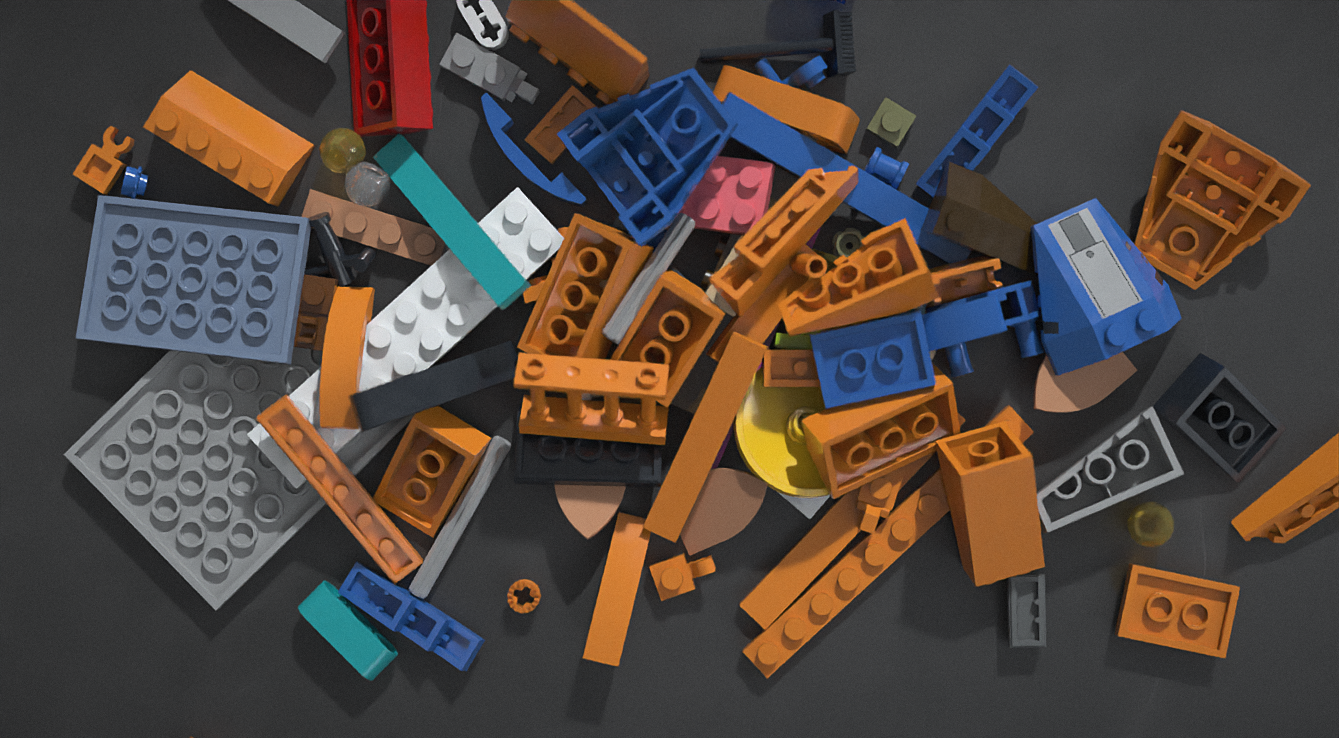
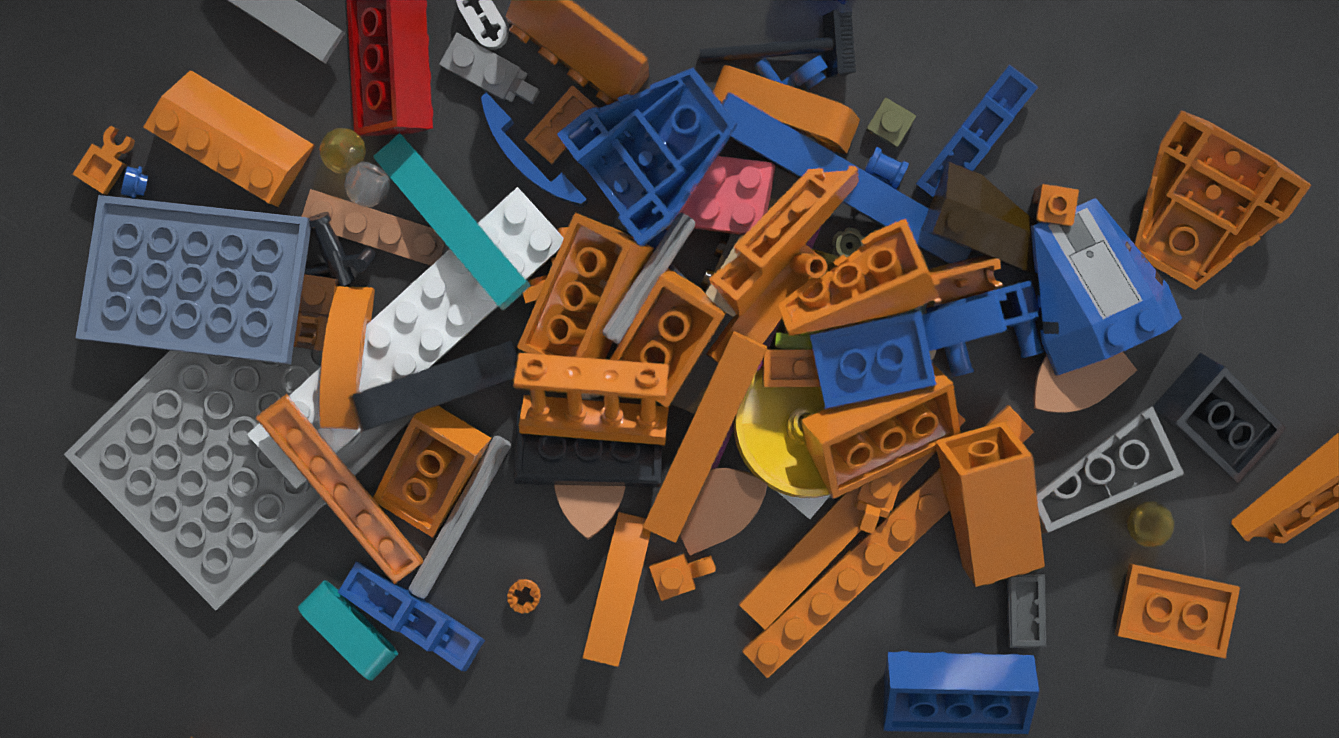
(959, 692): none -> blue slope
(1055, 204): none -> orange bracket

